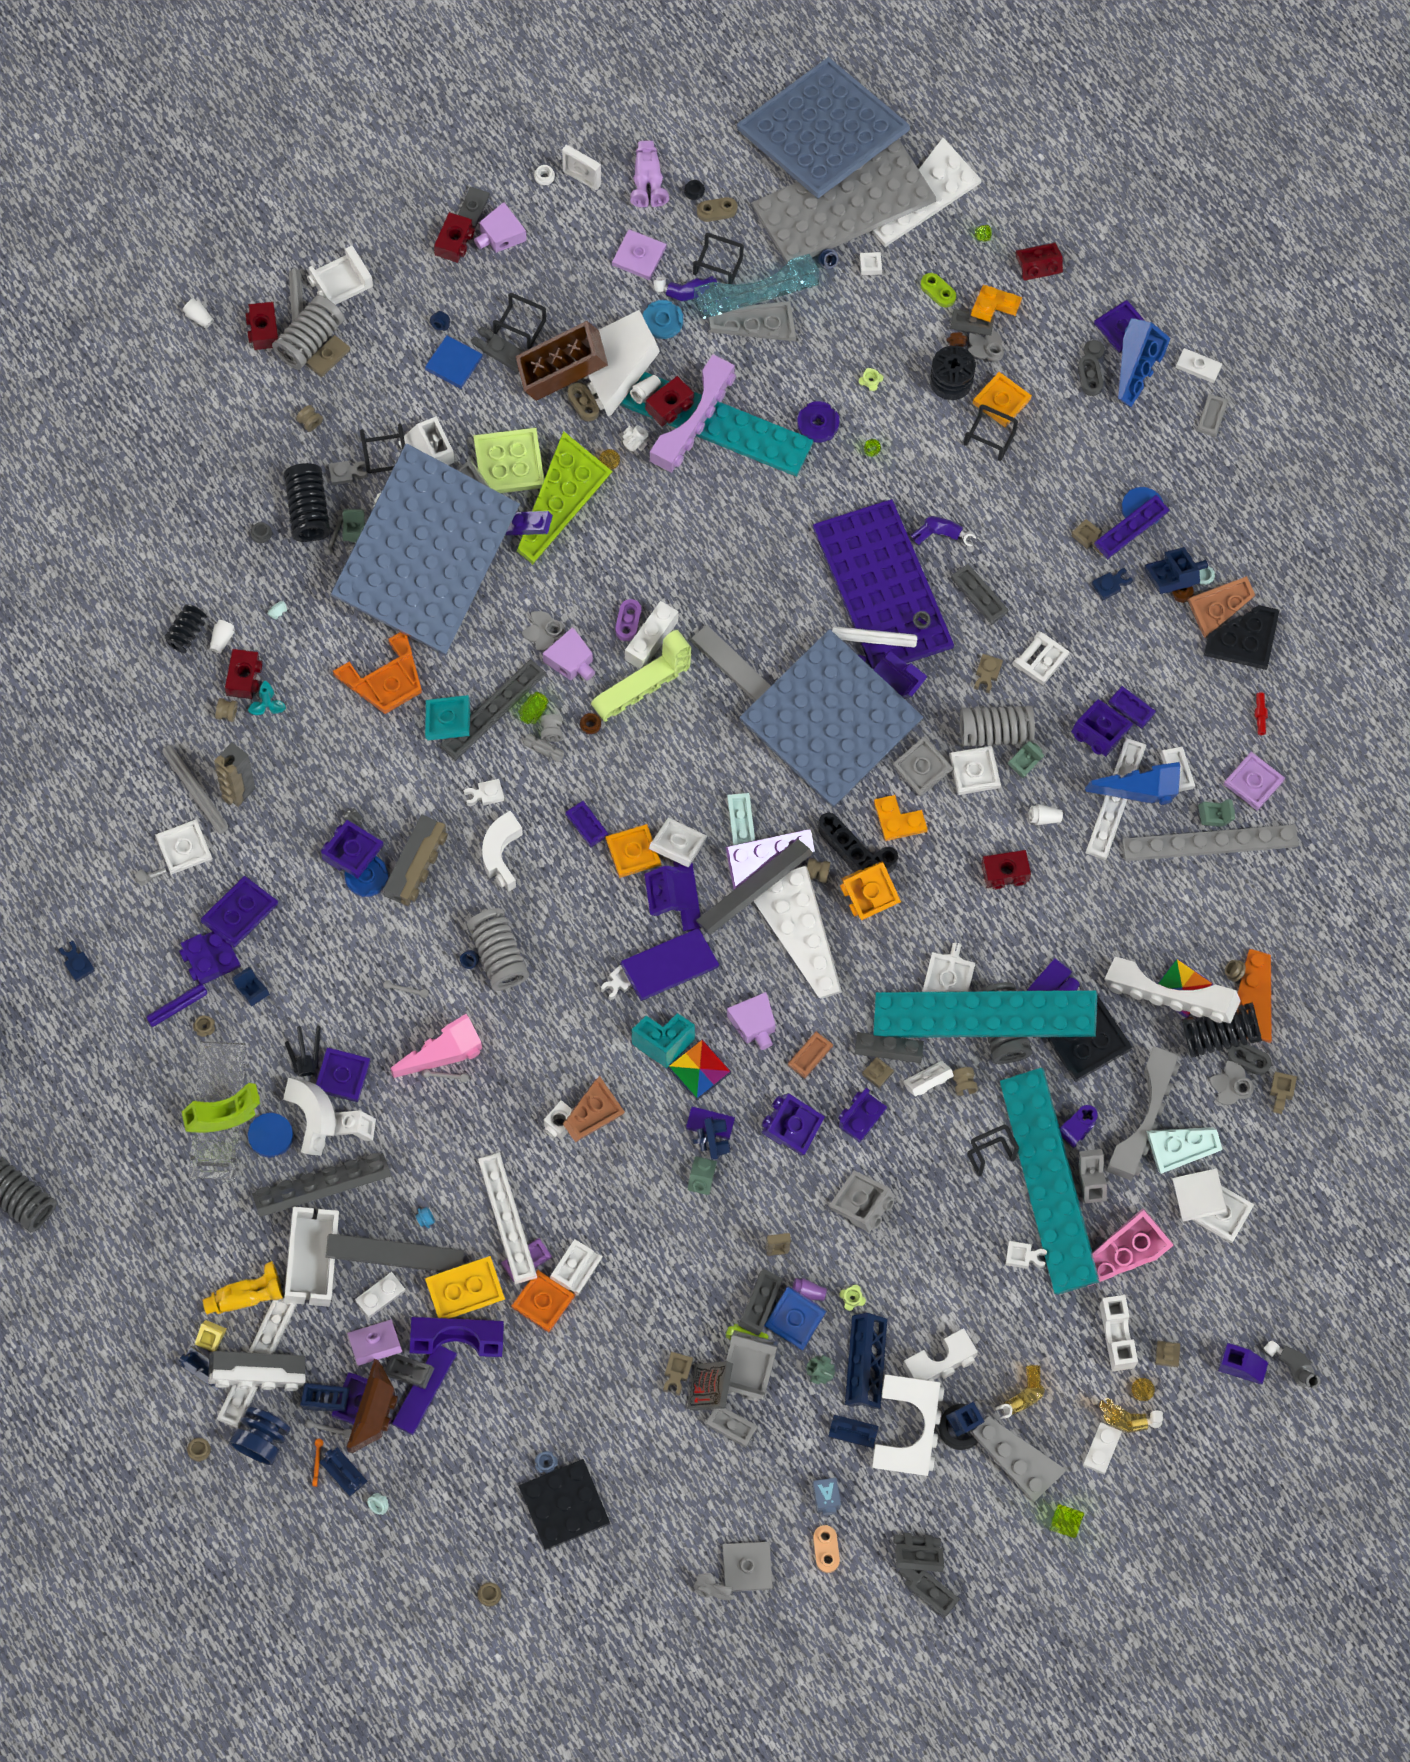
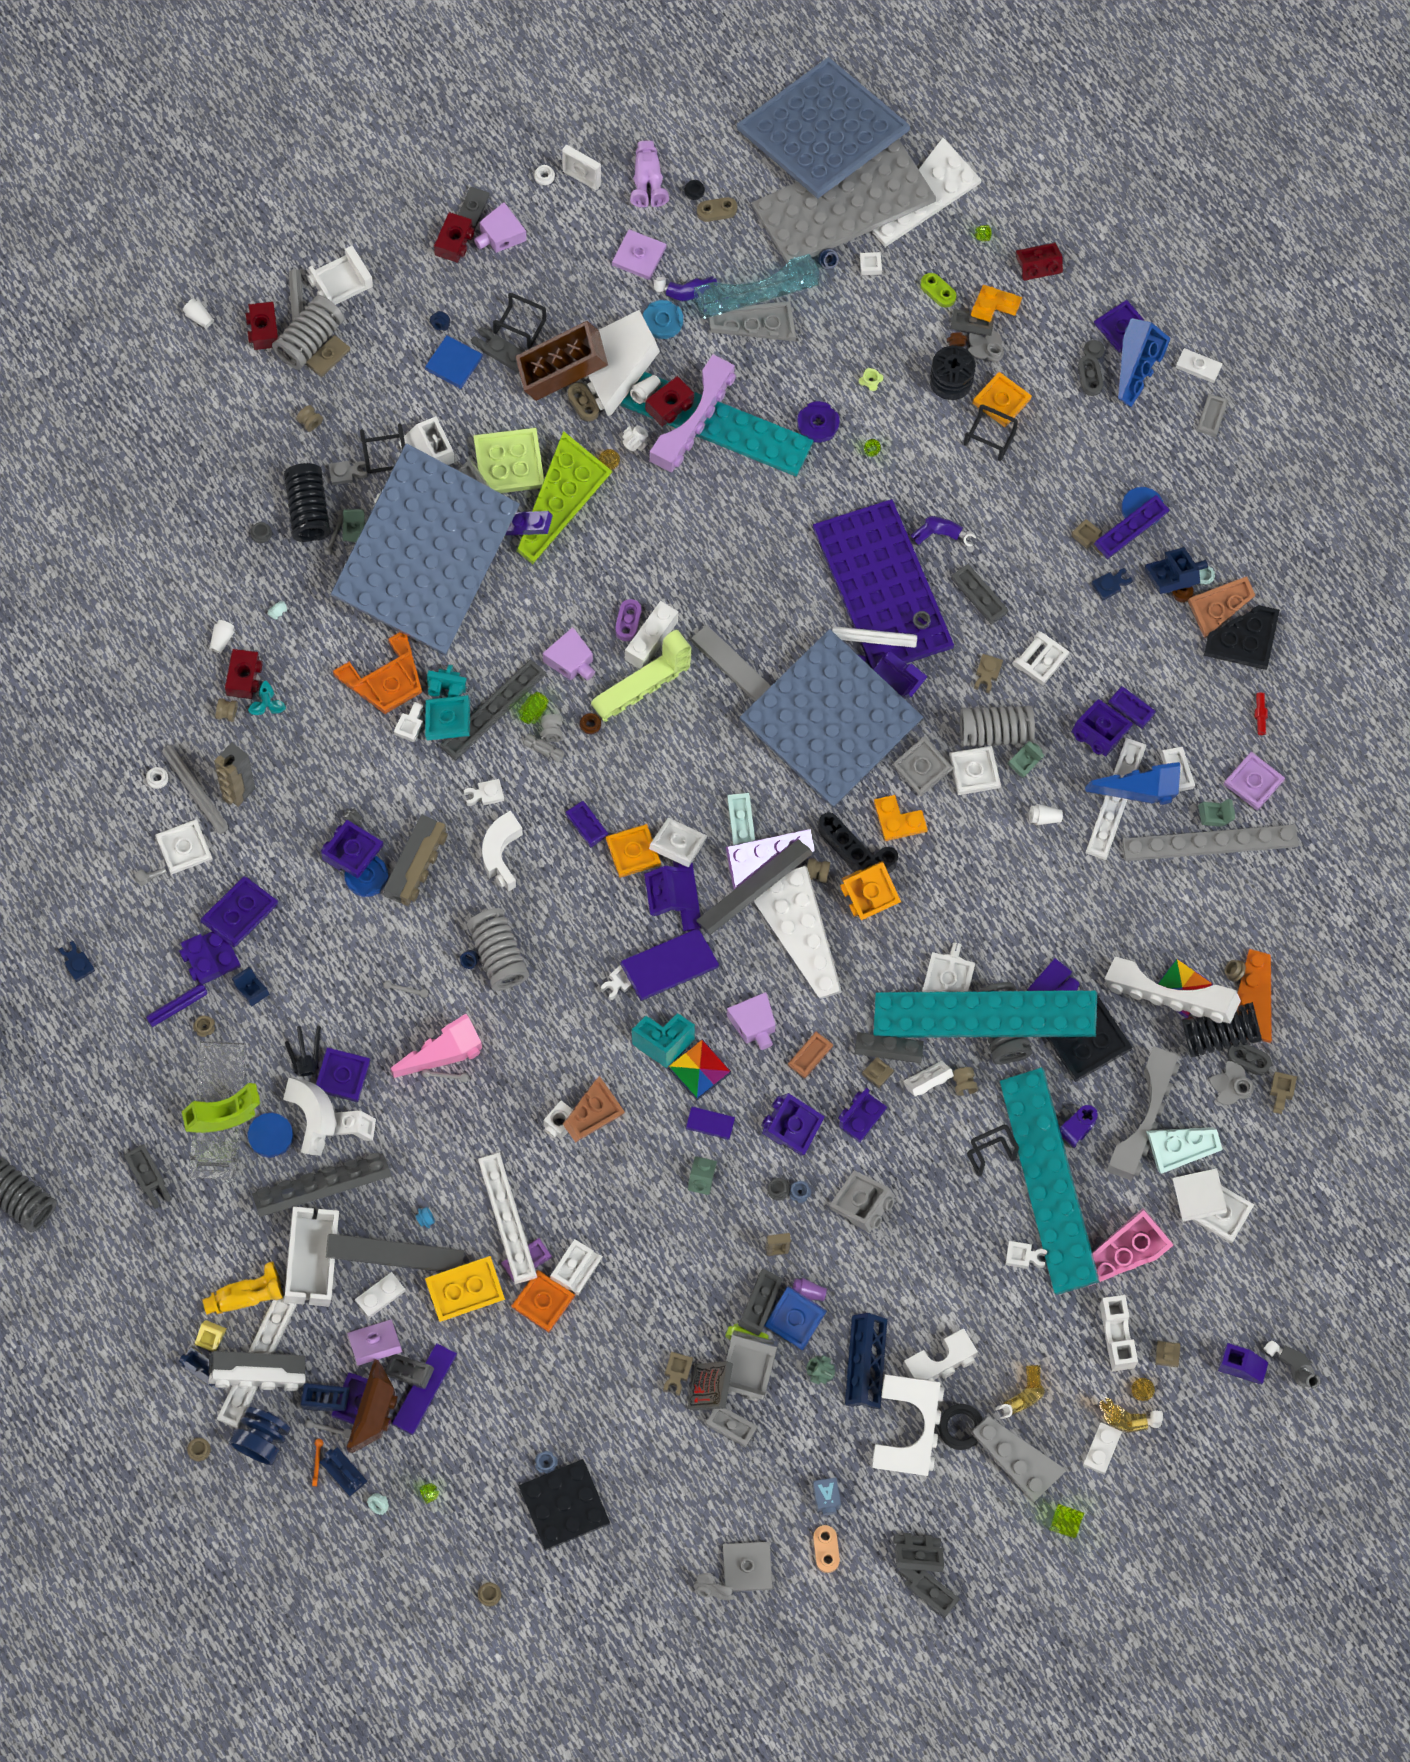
(146, 1173): none -> dark grey hinge
(157, 771): none -> white plate
(184, 626): black piece -> none
(410, 725): none -> white plate
(429, 1491): none -> clear neon green hinge
(447, 680): none -> teal hips
(482, 1335): dark purple arch -> none
(540, 630): light grey plate -> none
(716, 1147): dark blue hips -> none
(731, 276): black piece -> none
(778, 1189): none -> dark grey plate
(799, 1185): none -> sand blue plate
(852, 1291): yellowish green plate -> none
(853, 1431): dark blue hinge -> none
(965, 1419): dark blue brick -> none
(1015, 861): dark red brick -> none
(1091, 1176): light grey brick -> none

